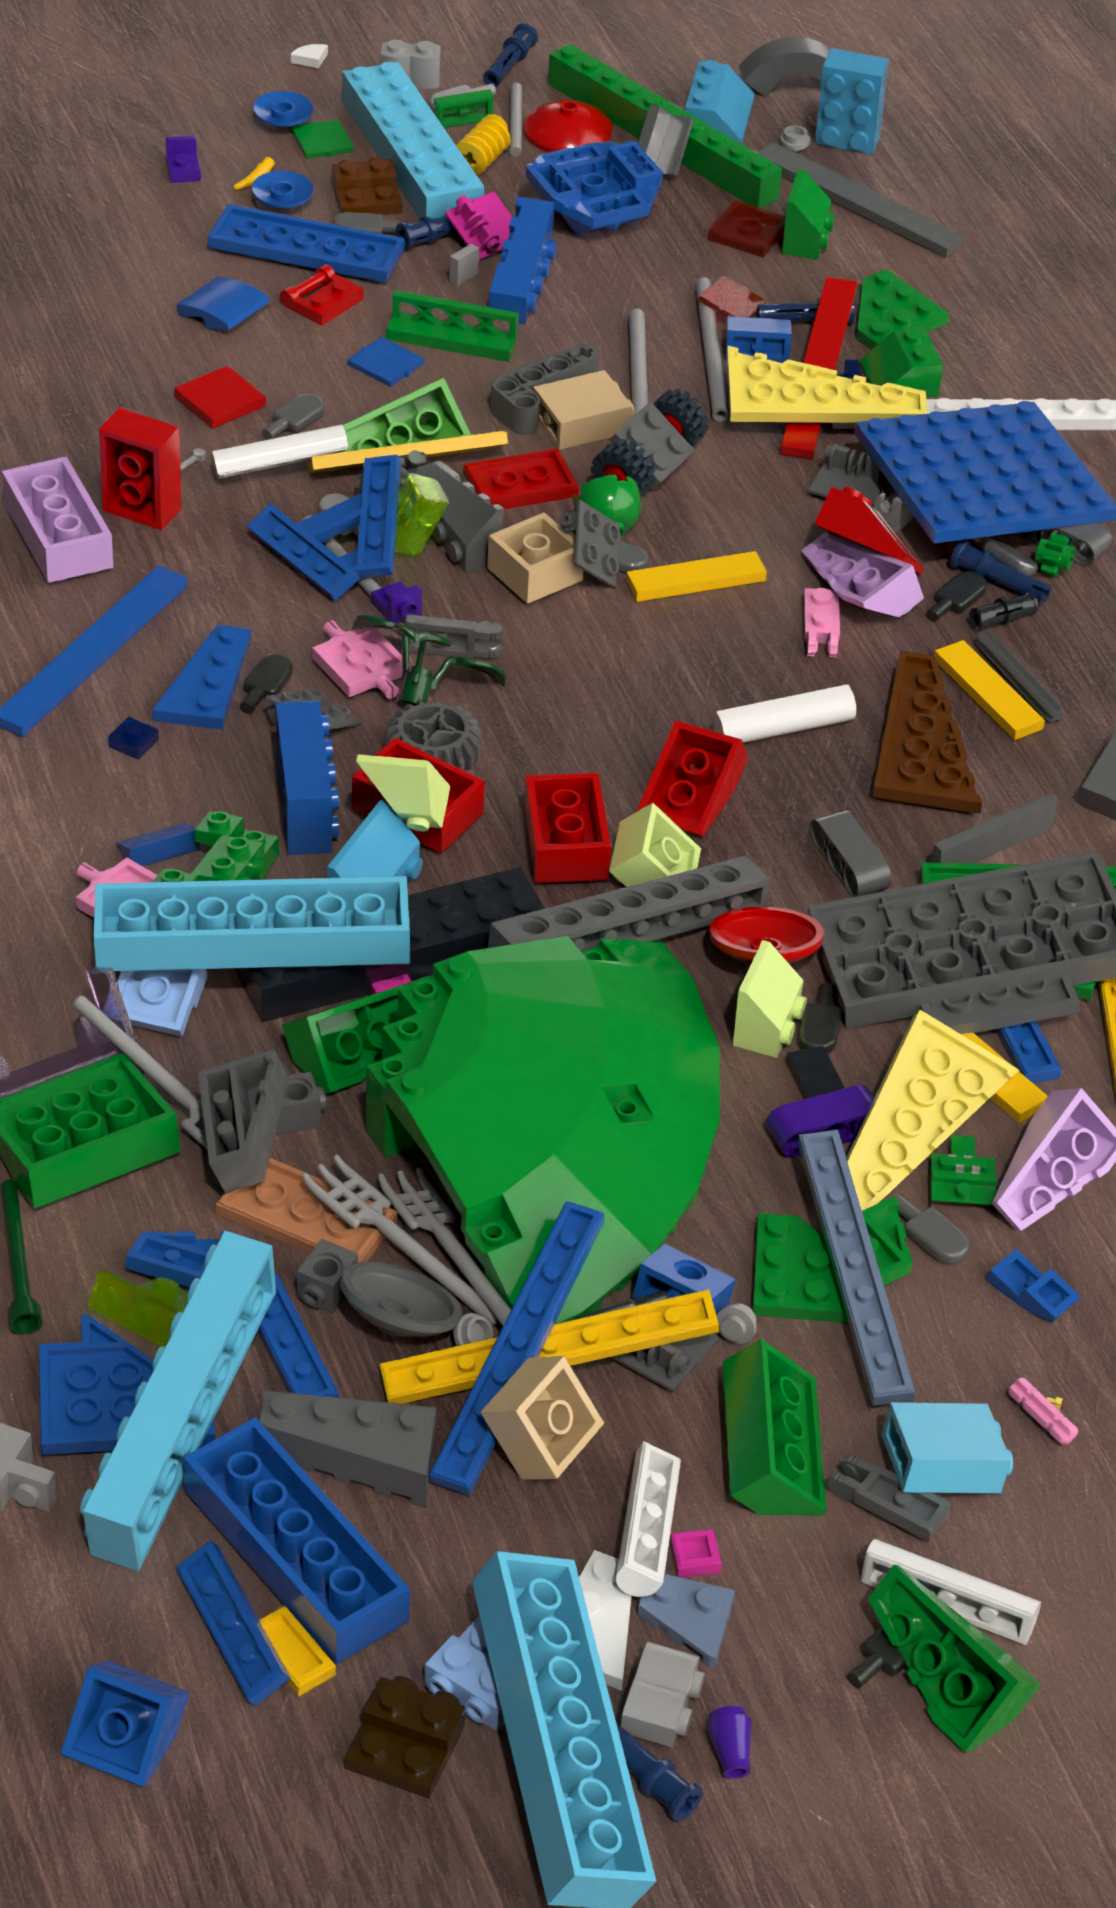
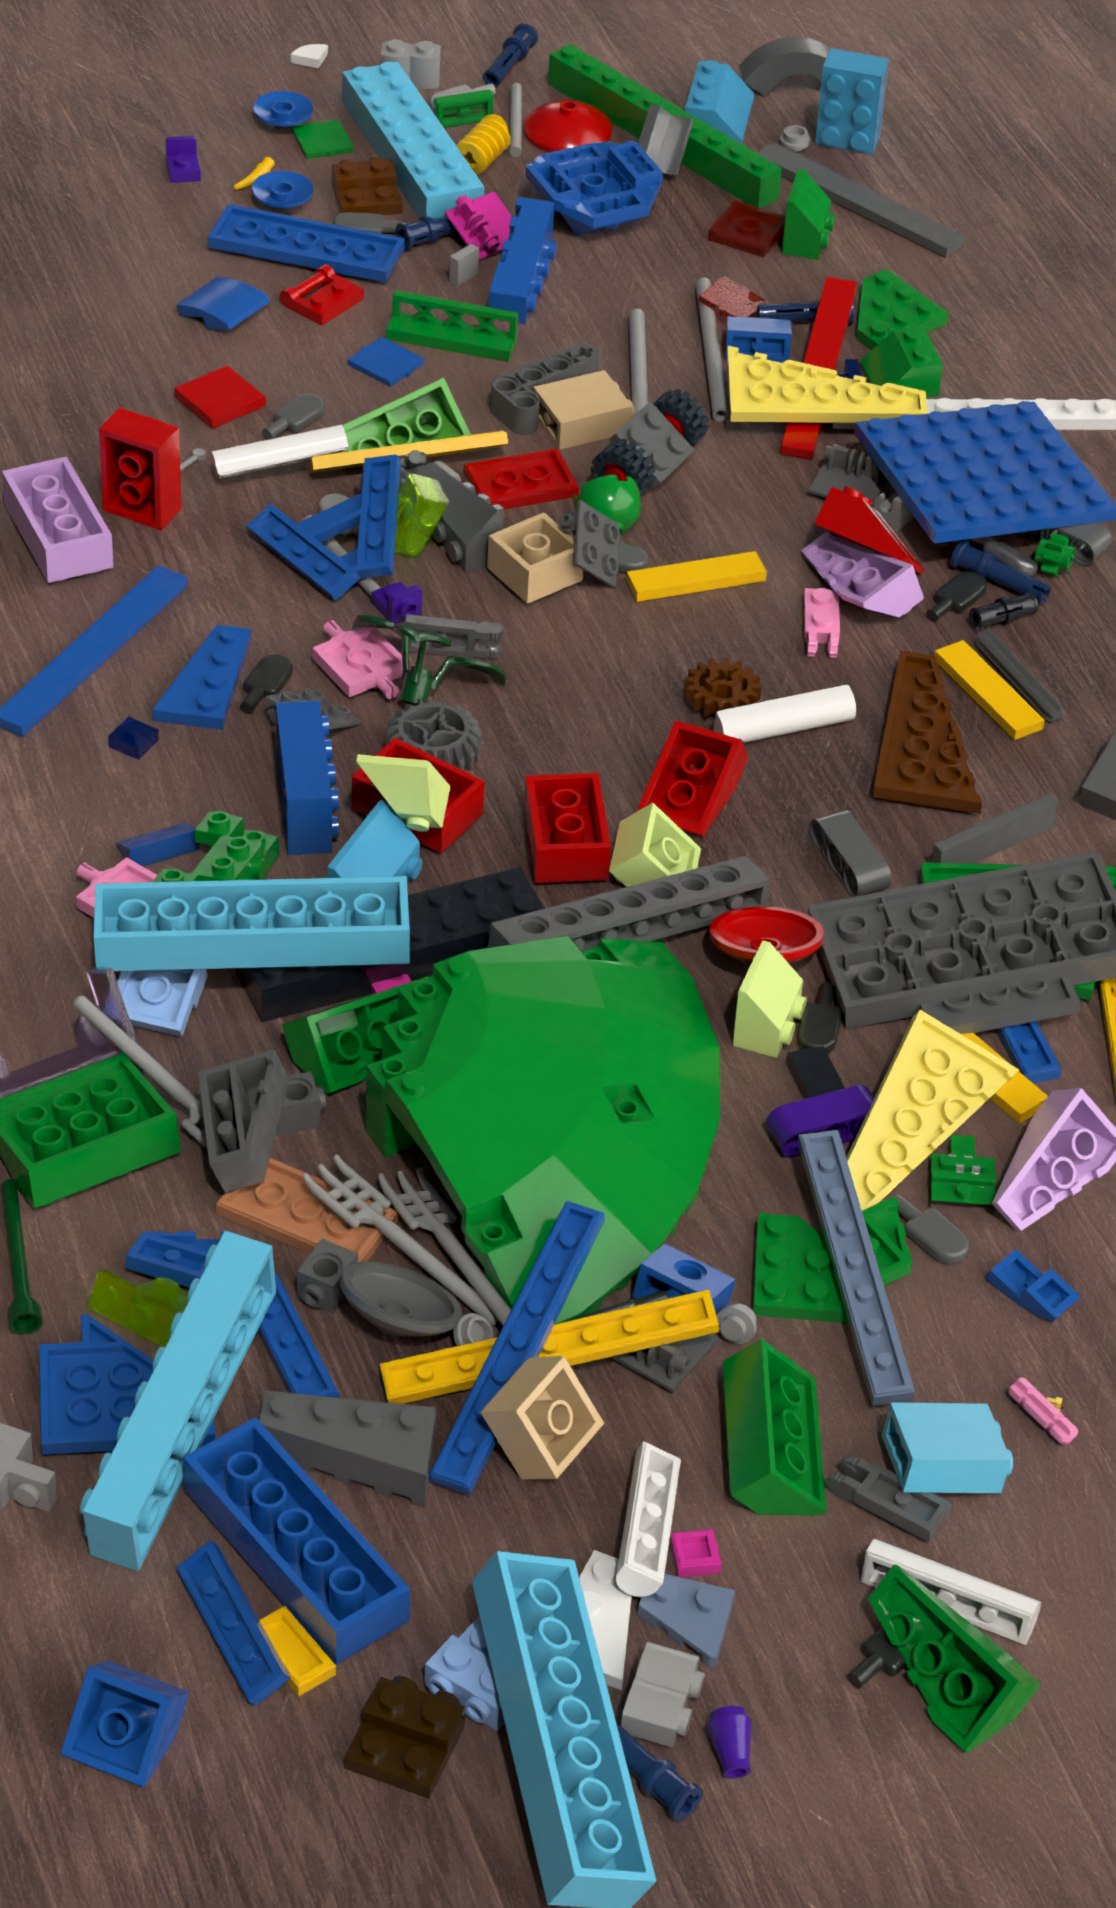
(722, 686): none -> reddish brown gear

